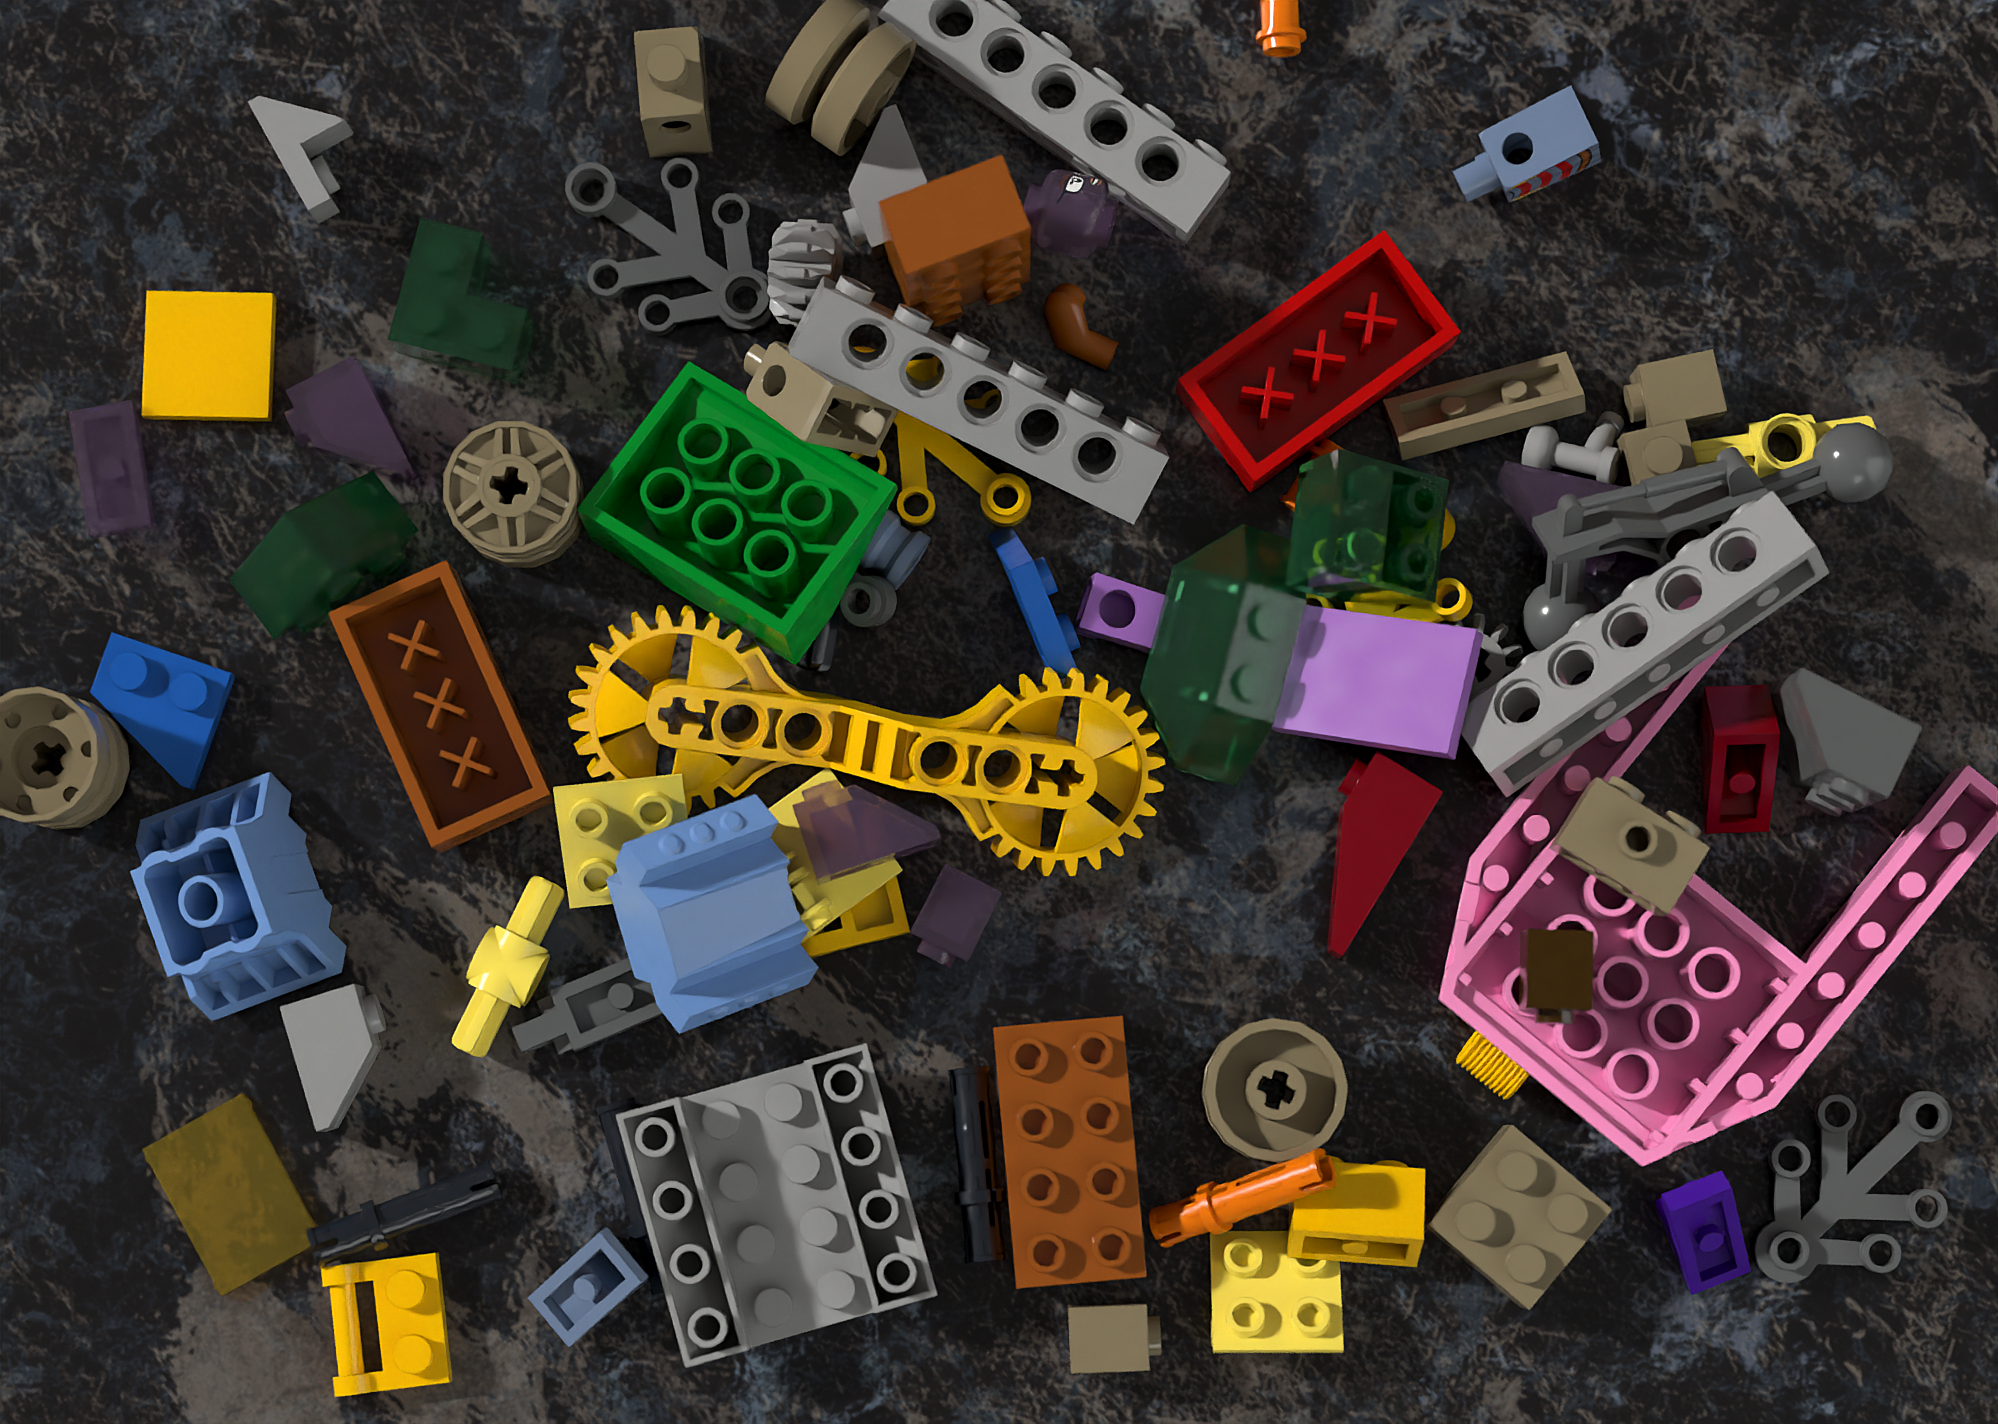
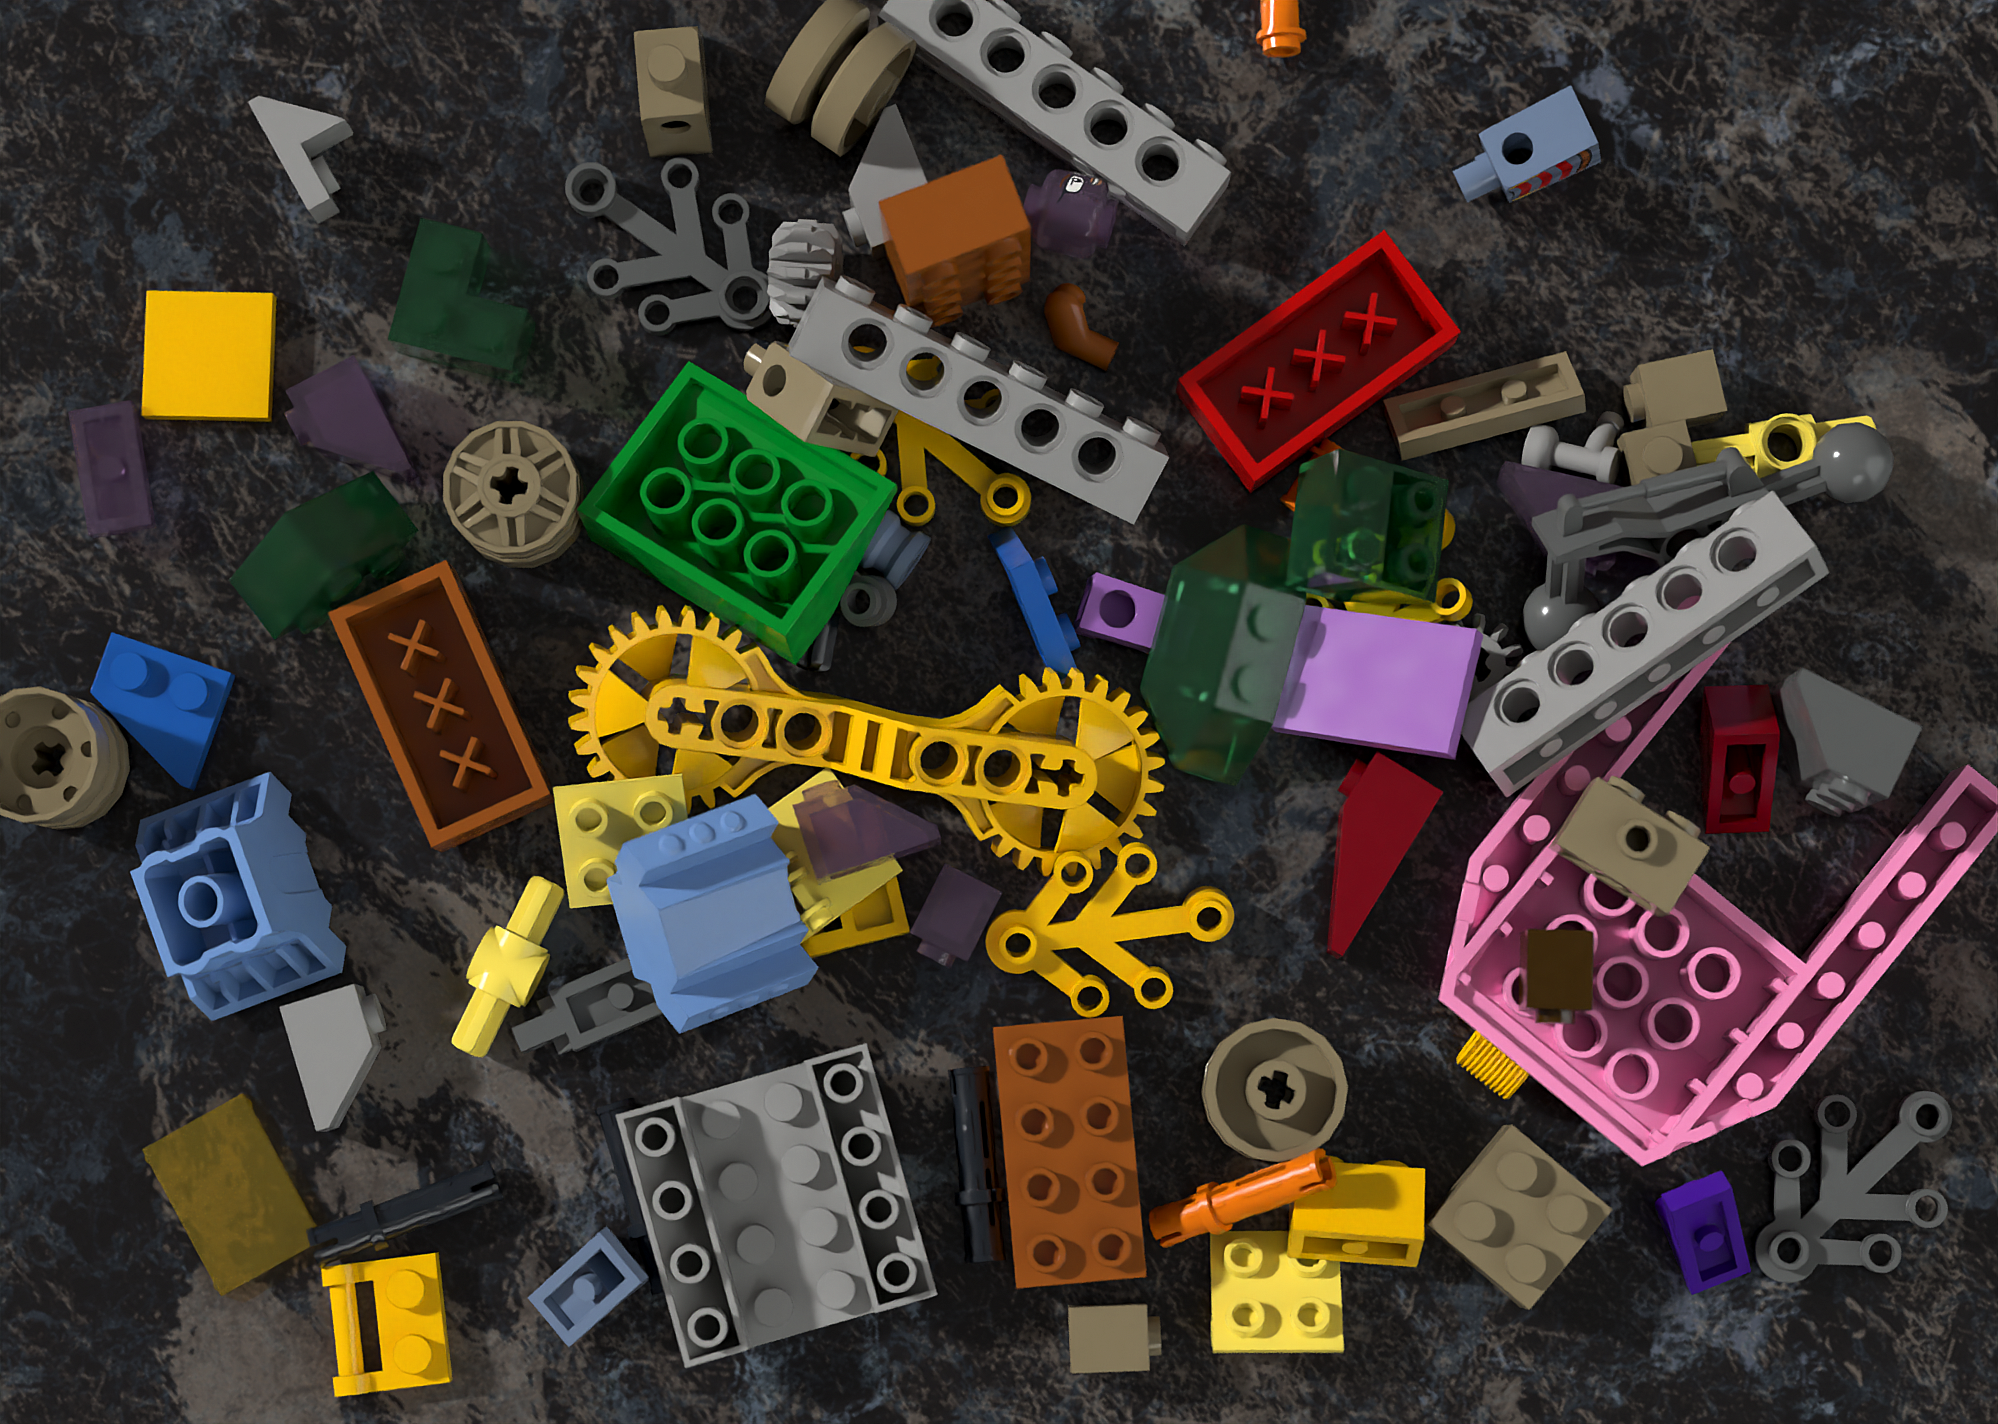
(1098, 930): none -> yellow plant

